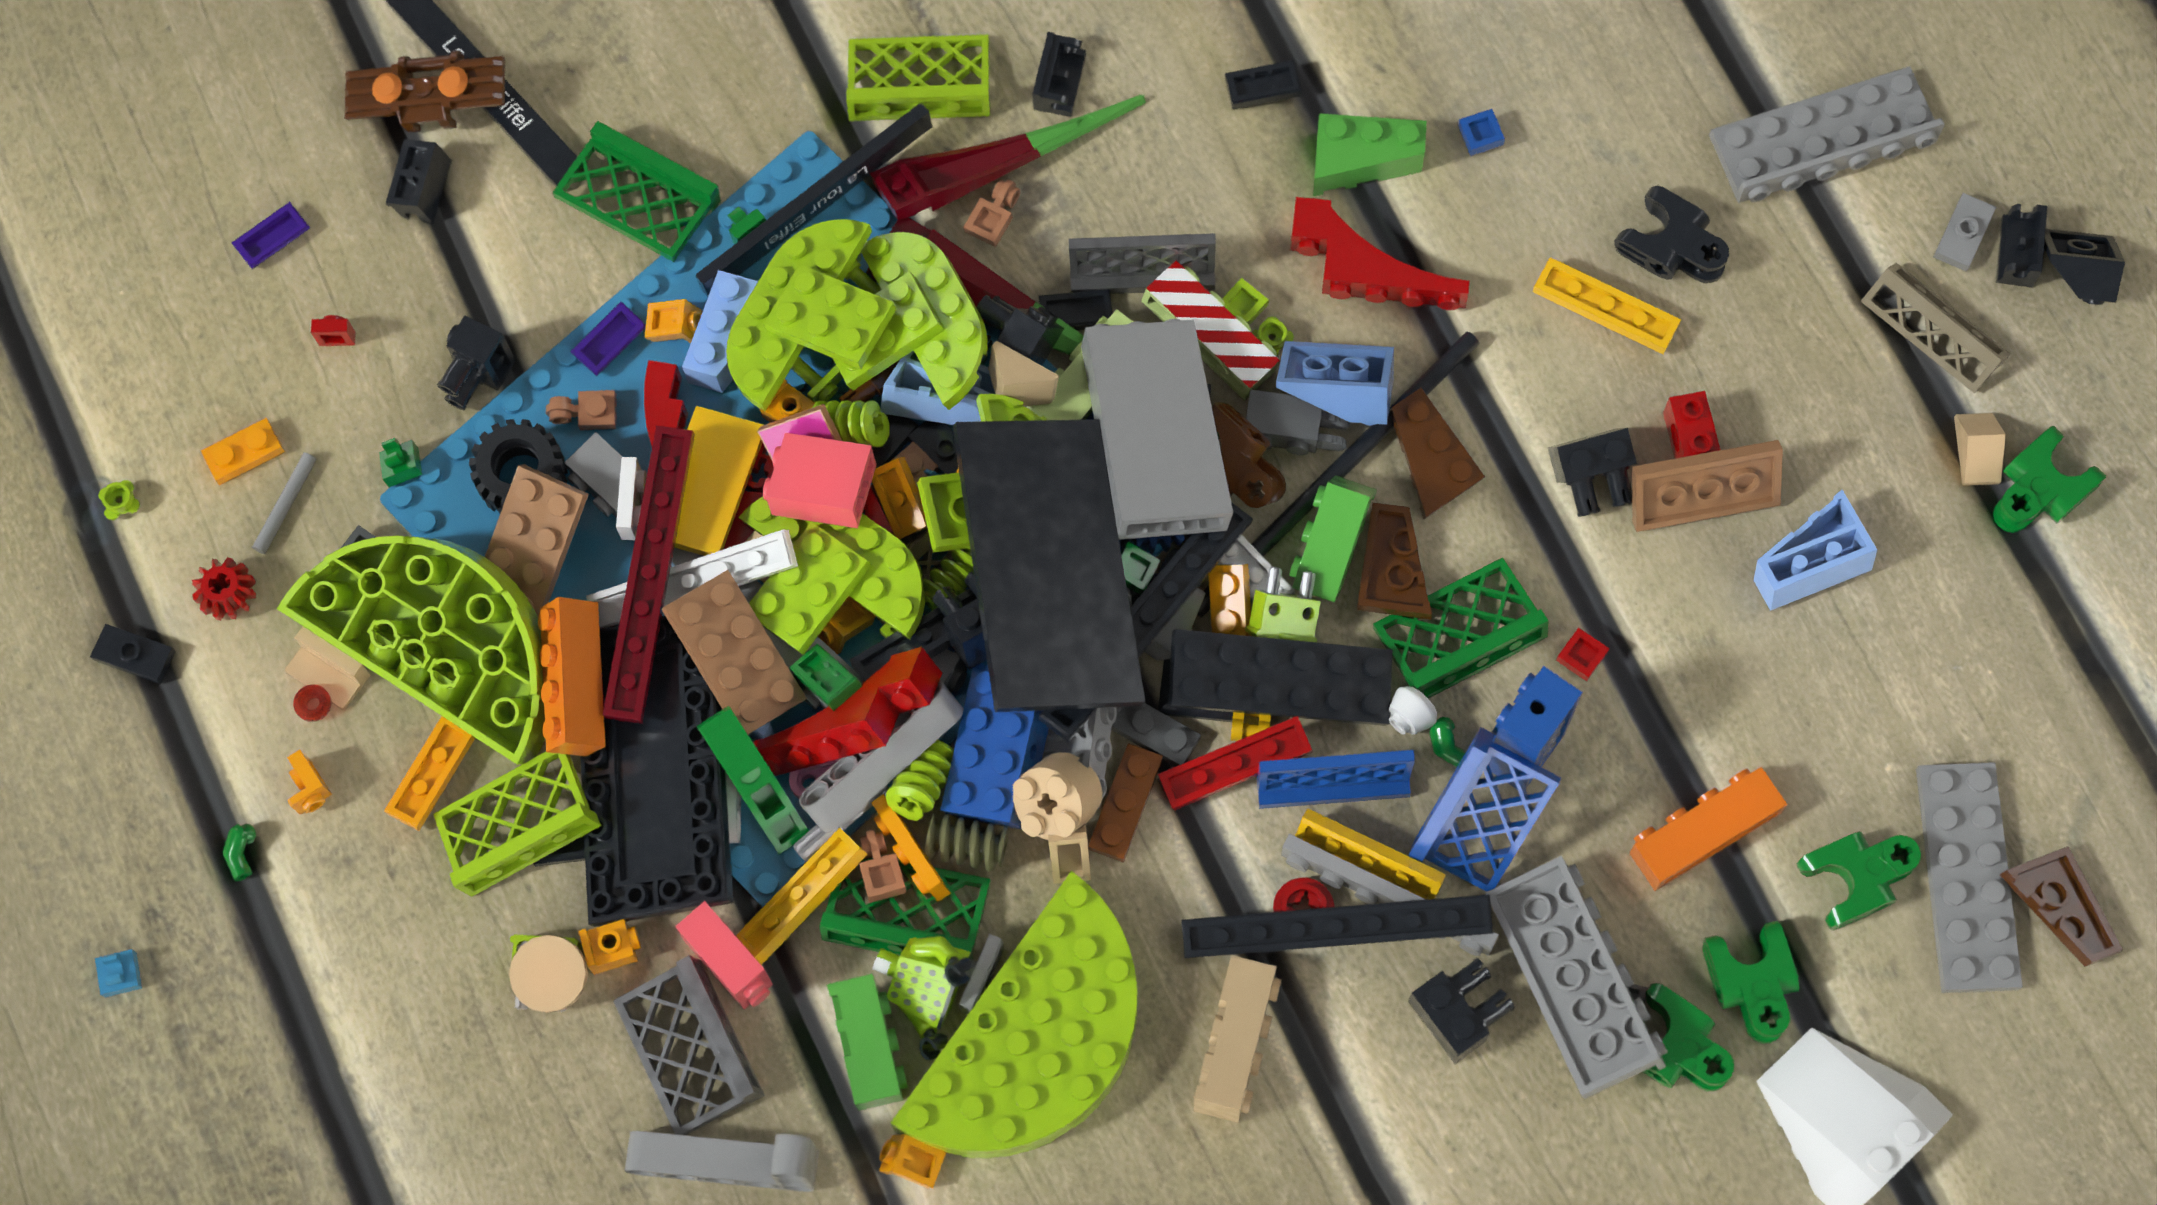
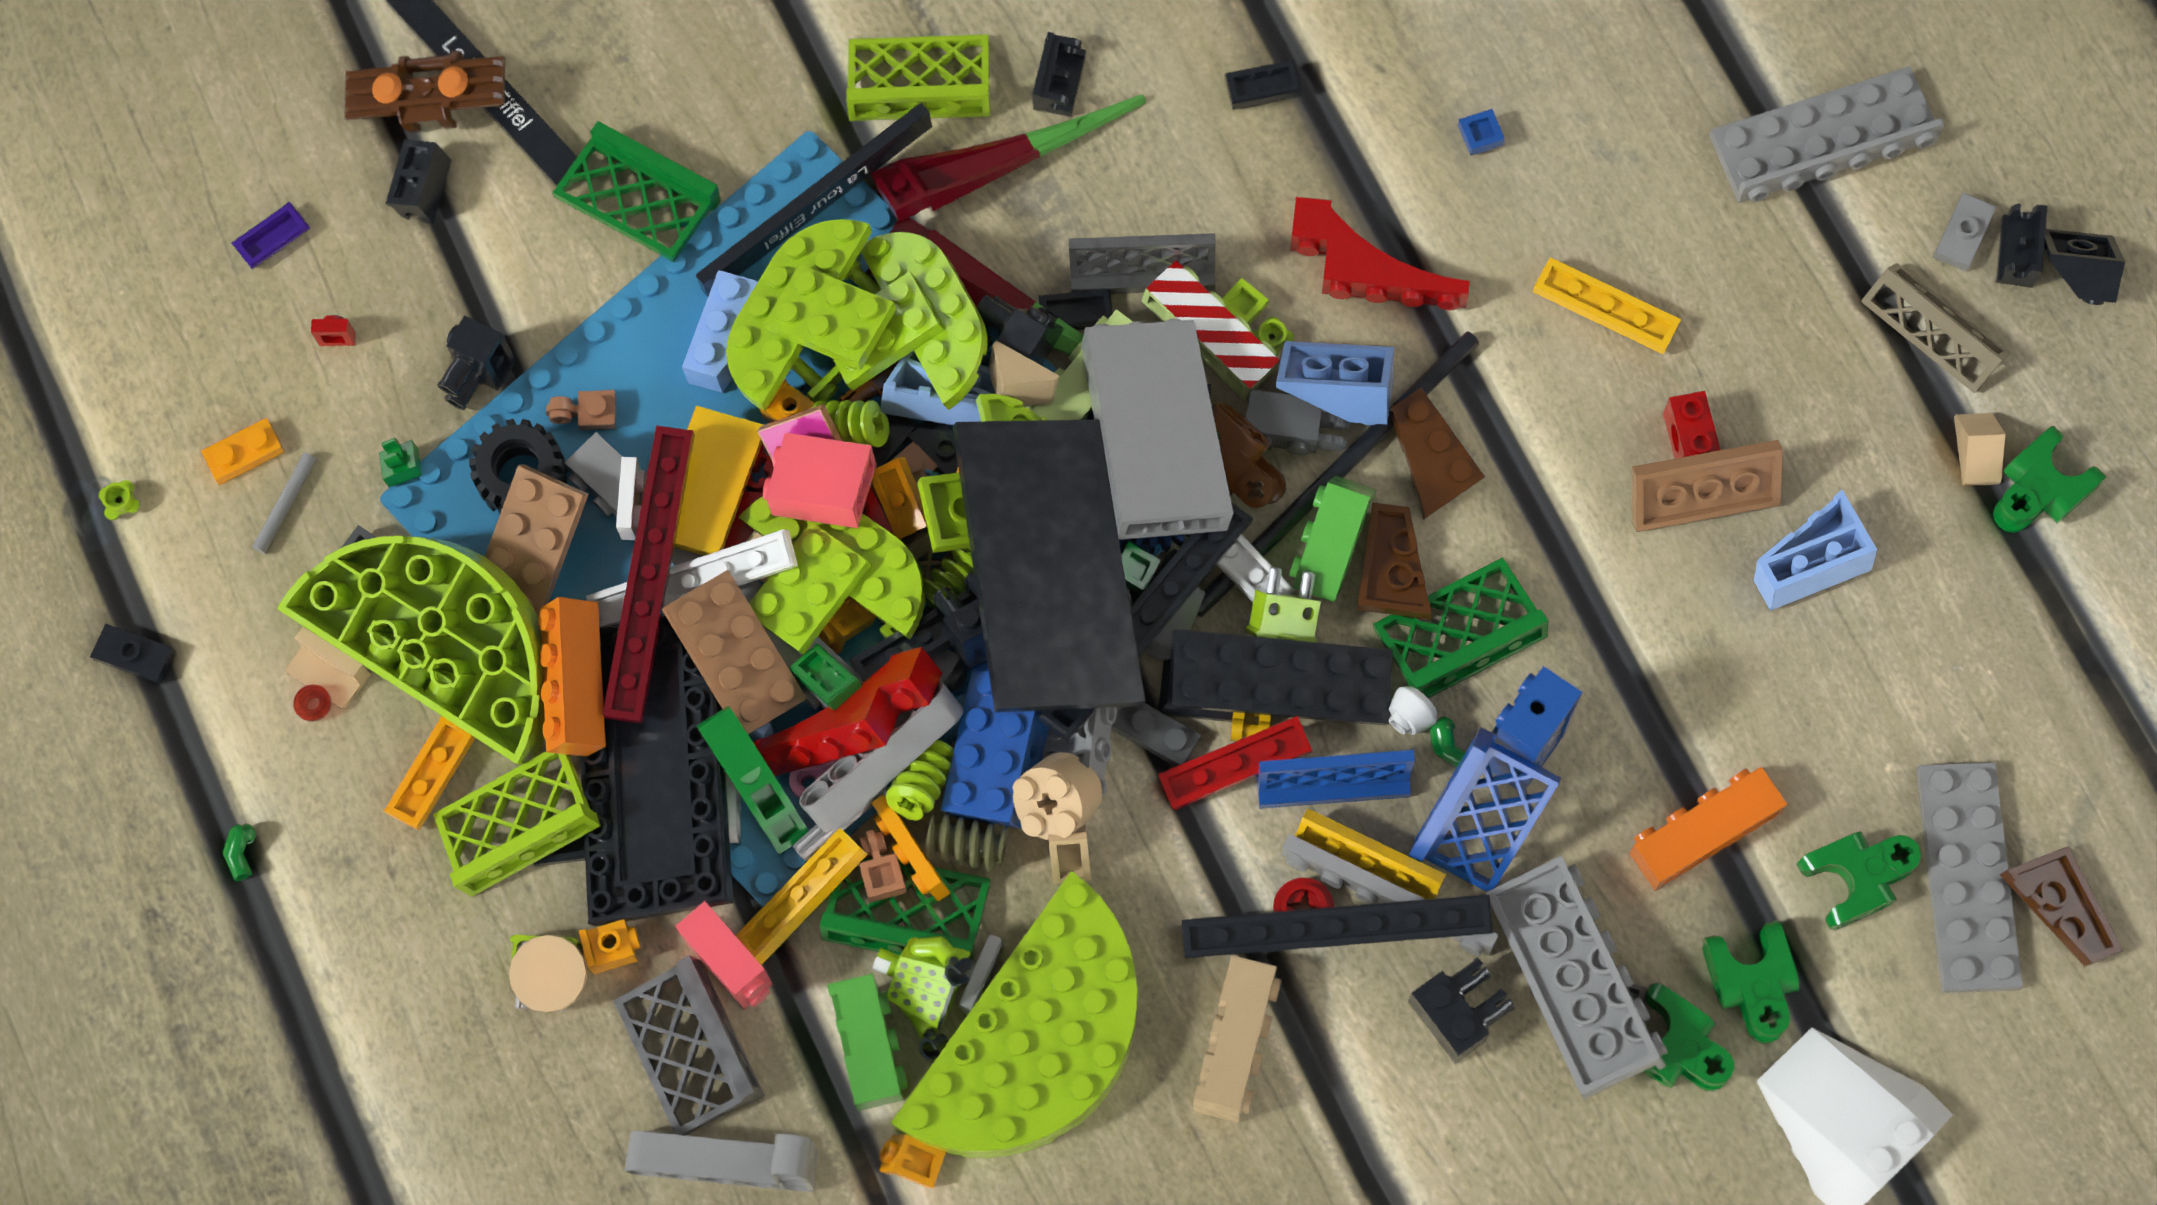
(118, 973): dark azure tile -> none
(218, 579): red gear -> none
(309, 781): light orange bracket -> none
(608, 338): dark purple tile -> none
(661, 396): red slope -> none
(672, 320): light orange bracket -> none
(743, 223): green tile -> none
(990, 219): nougat plate -> none
(1125, 803): dark orange plate -> none
(1230, 599): light orange plate -> none
(1365, 150): bright green wedge -> none
(1582, 654): red plate -> none
(1602, 453): black brick -> none
(1681, 244): black piece -> none

